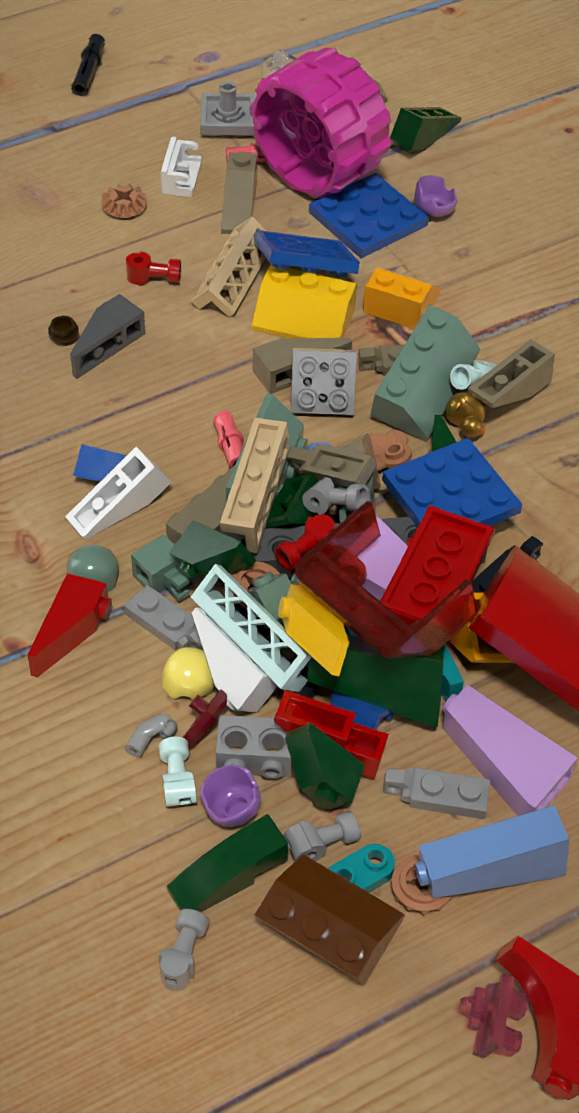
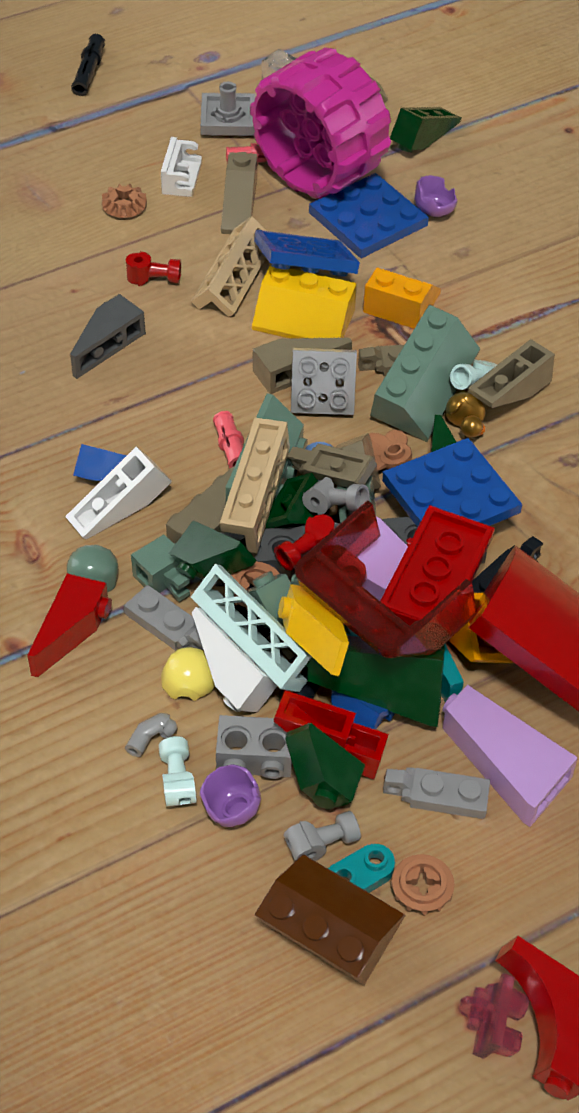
(63, 329): dark brown plate -> none
(178, 962): light grey leg -> none
(207, 716): dark red piece -> none
(229, 866): dark green slope -> none
(496, 855): medium blue slope -> none

